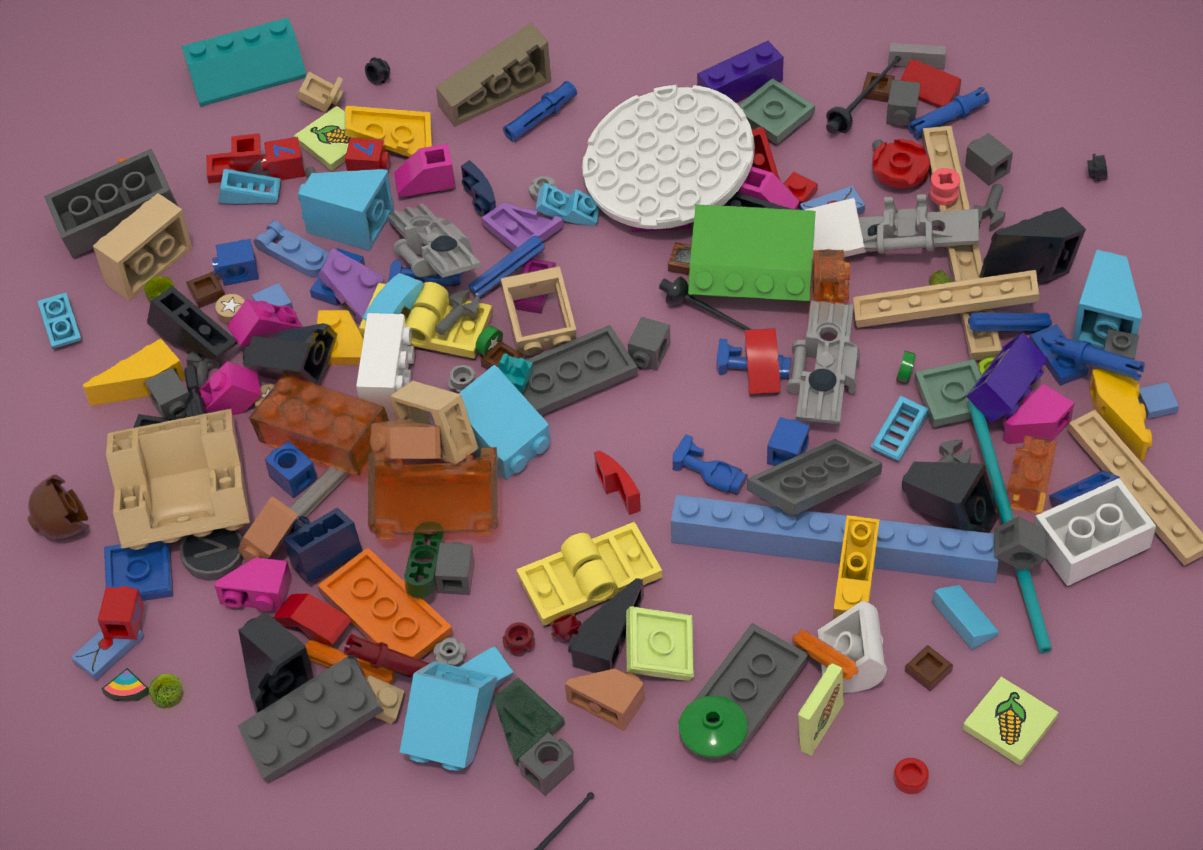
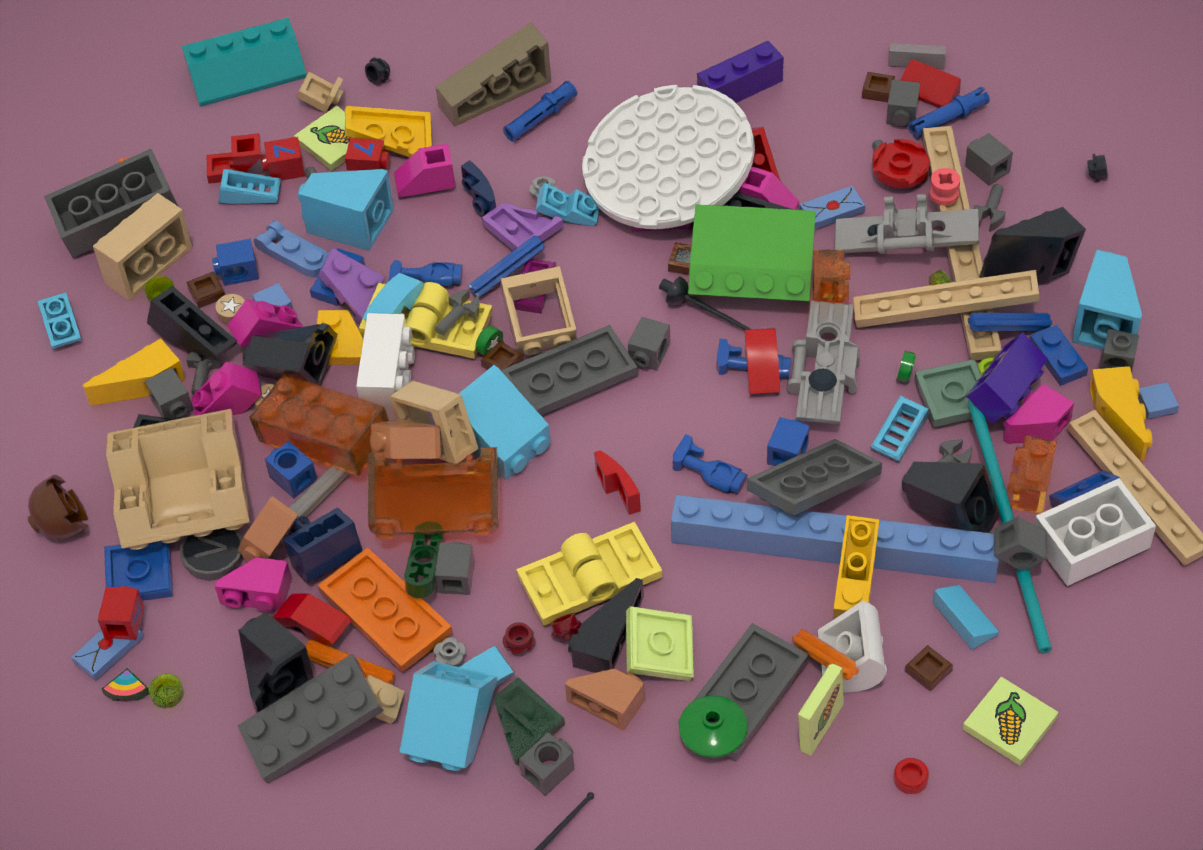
(195, 403): black piece -> none
(381, 656): dark red pin -> none
(438, 241): light grey piece -> none
(458, 374): light grey plate -> none
(516, 370): teal tile -> none
(776, 110): sand green plate -> none
(801, 187): red plate -> none
(838, 228): white tile -> none
(840, 118): black sword -> none
(1085, 353): blue pin -> none

